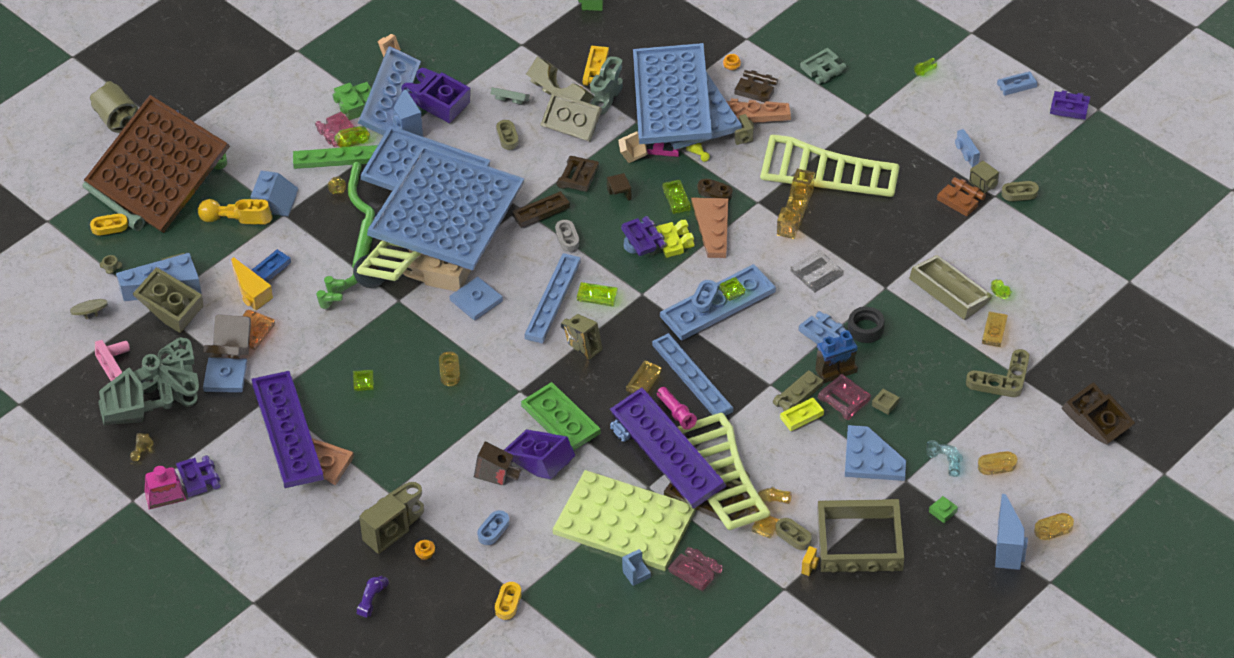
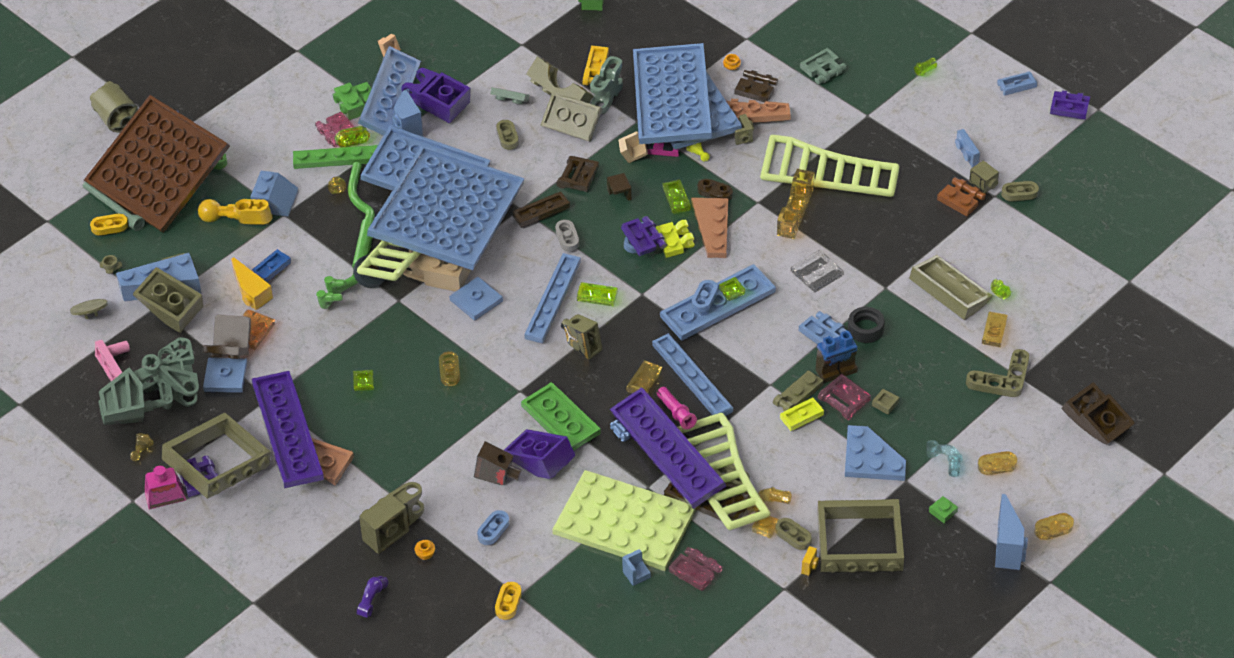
(204, 433): none -> olive window

